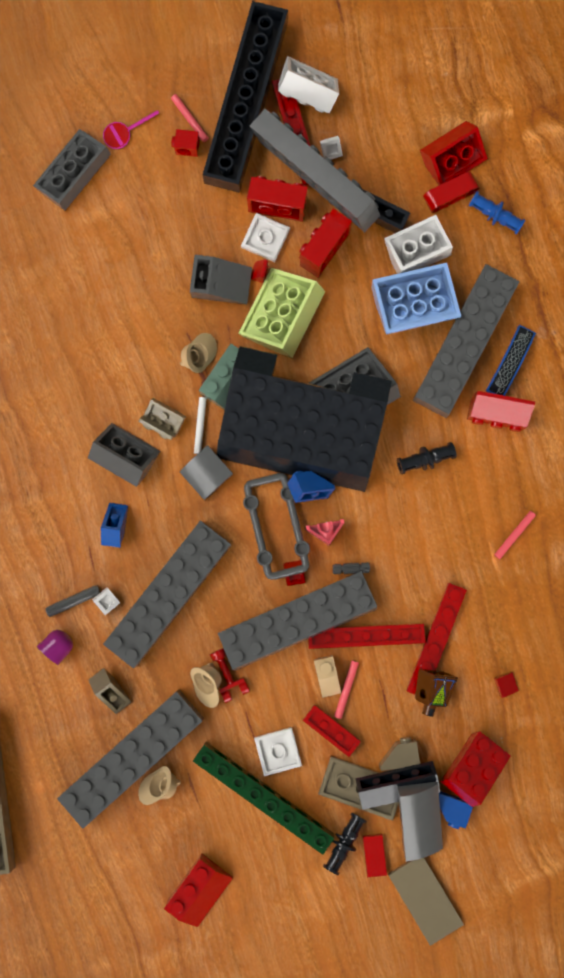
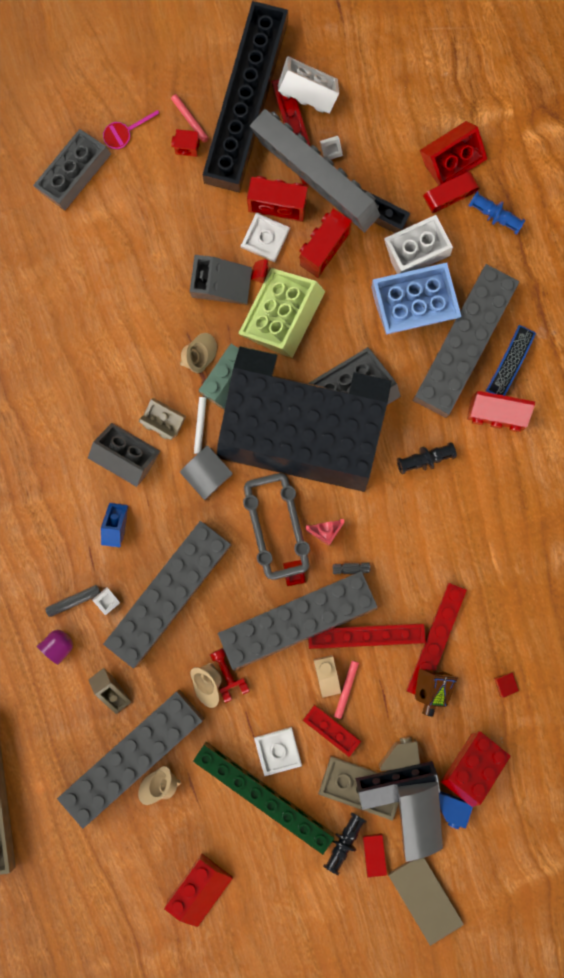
(309, 487): blue slope -> none
(514, 535): coral bar -> none

